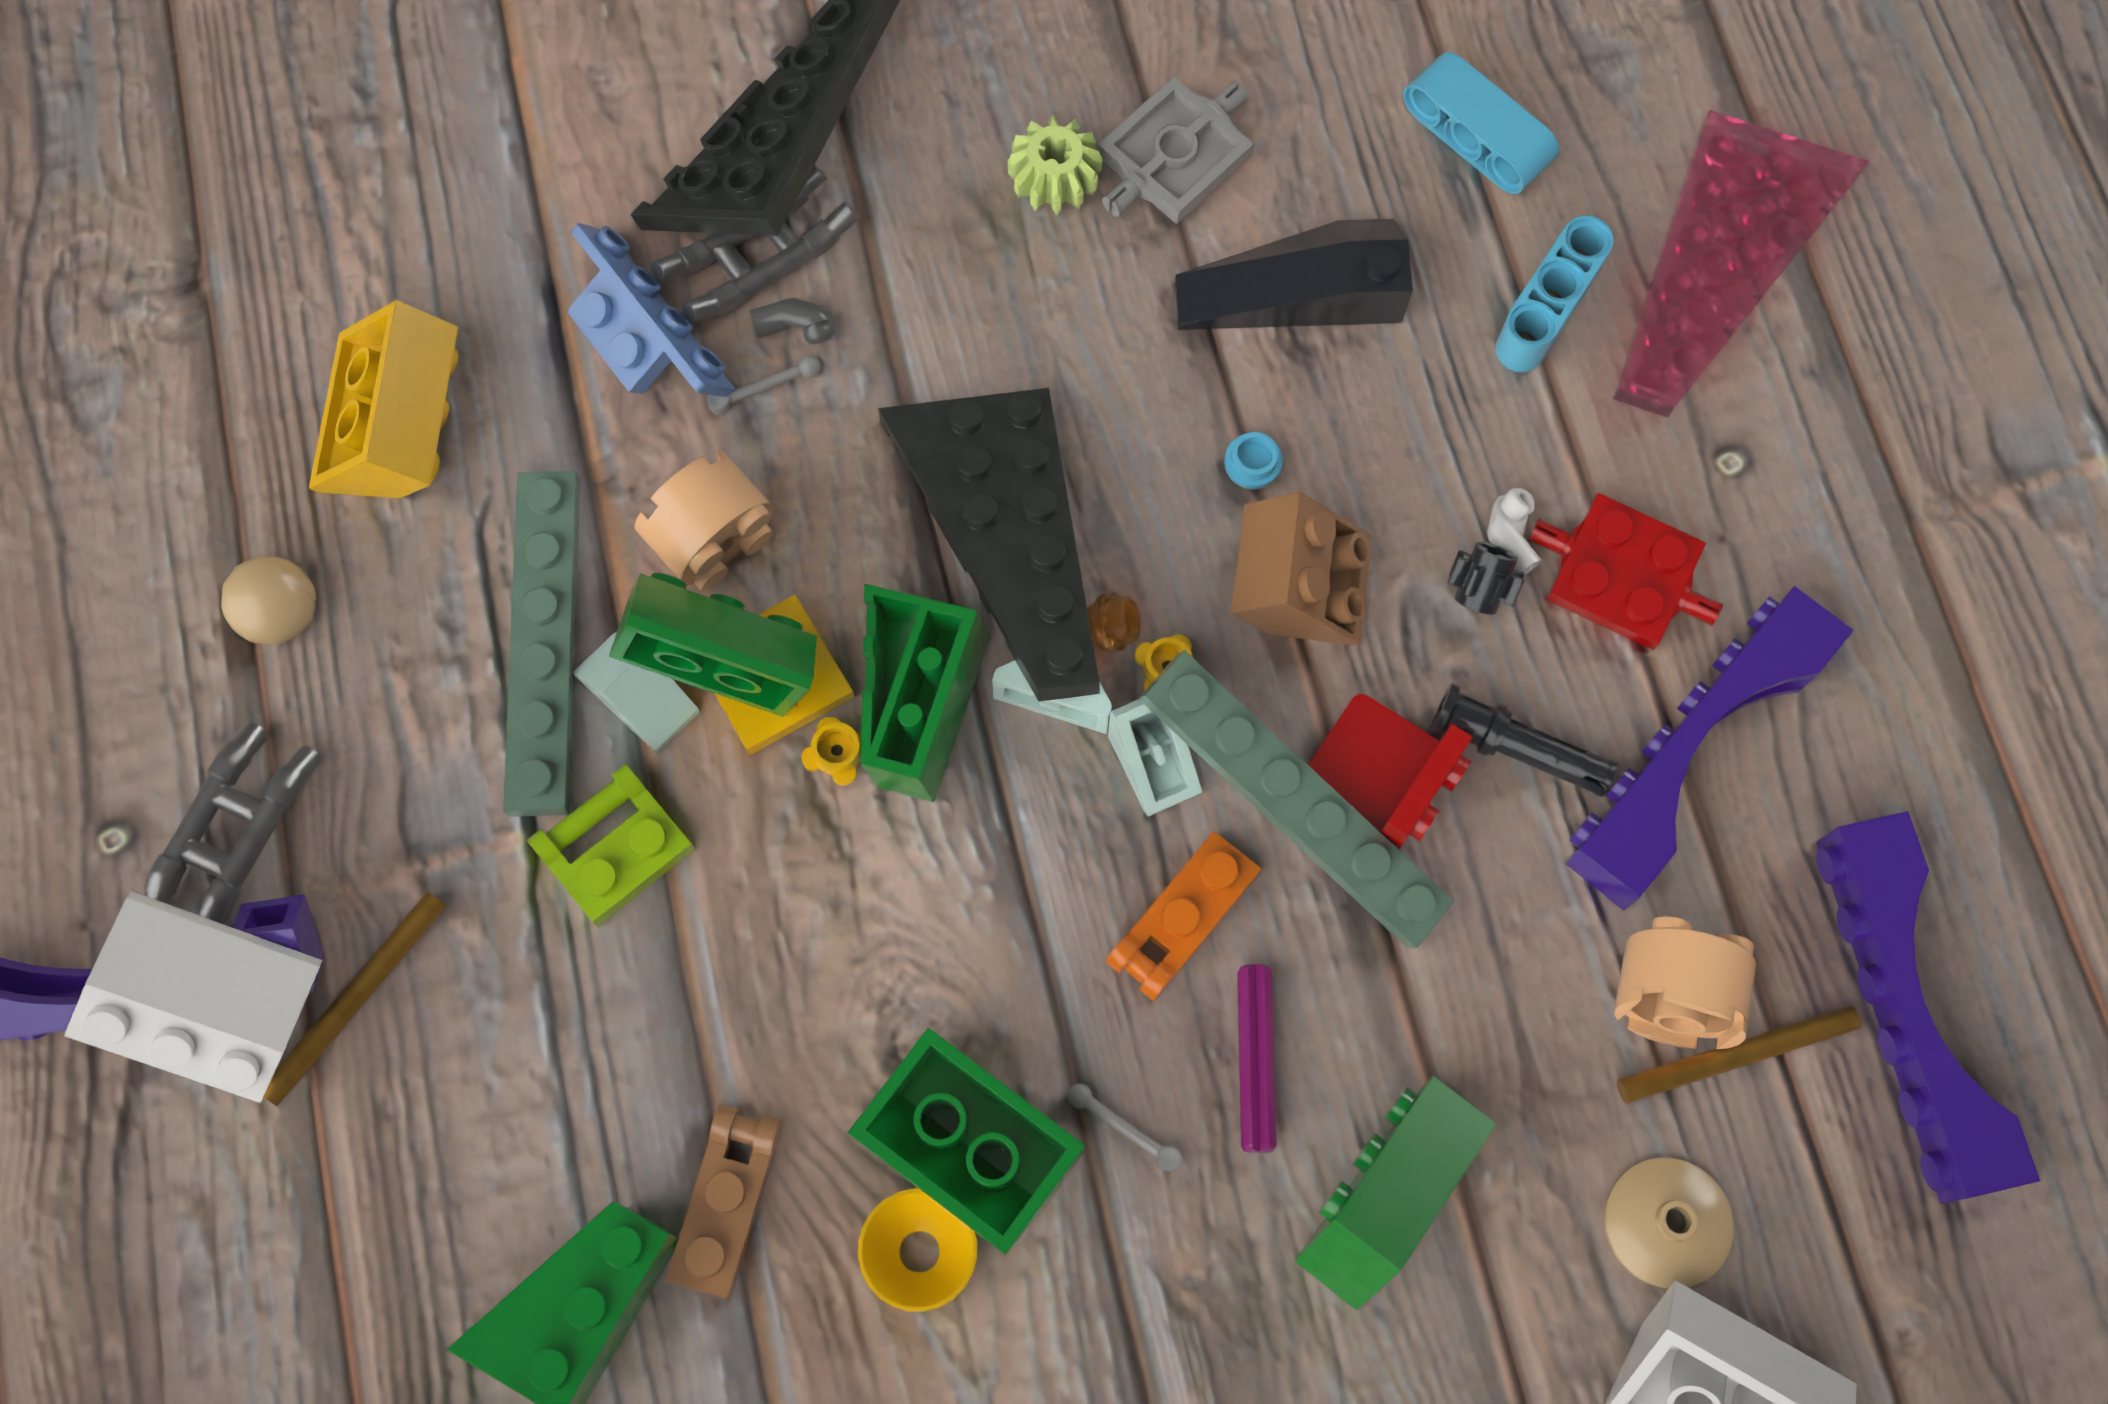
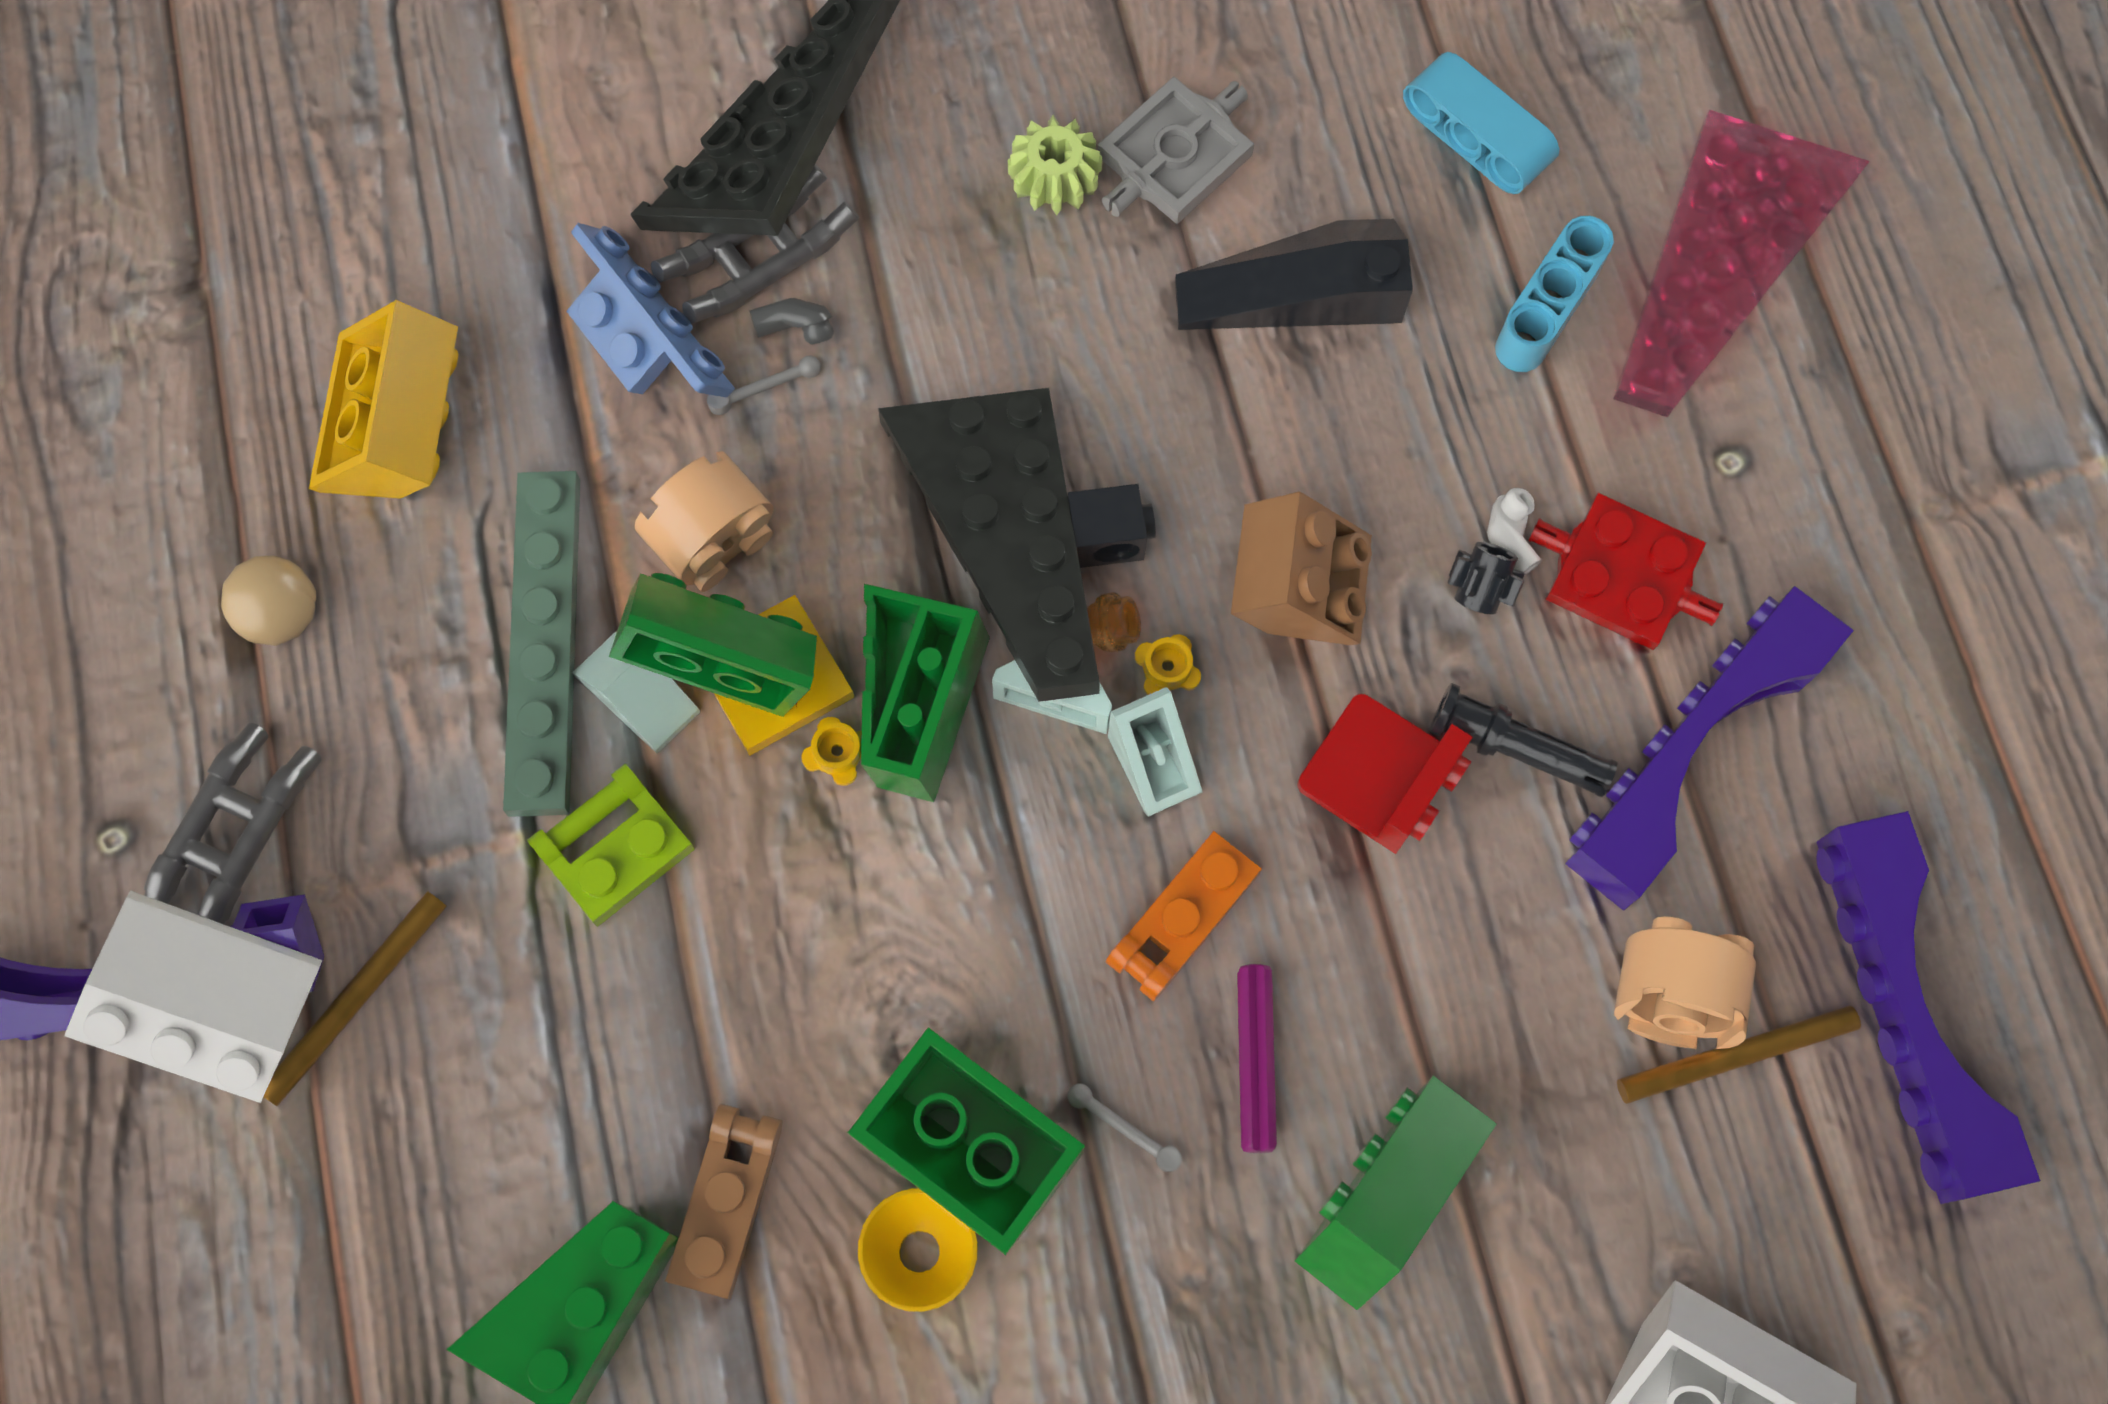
(1111, 525): none -> black brick
(1253, 460): medium azure plate -> none
(1296, 800): sand green plate -> none
(1639, 1230): tan dish -> none

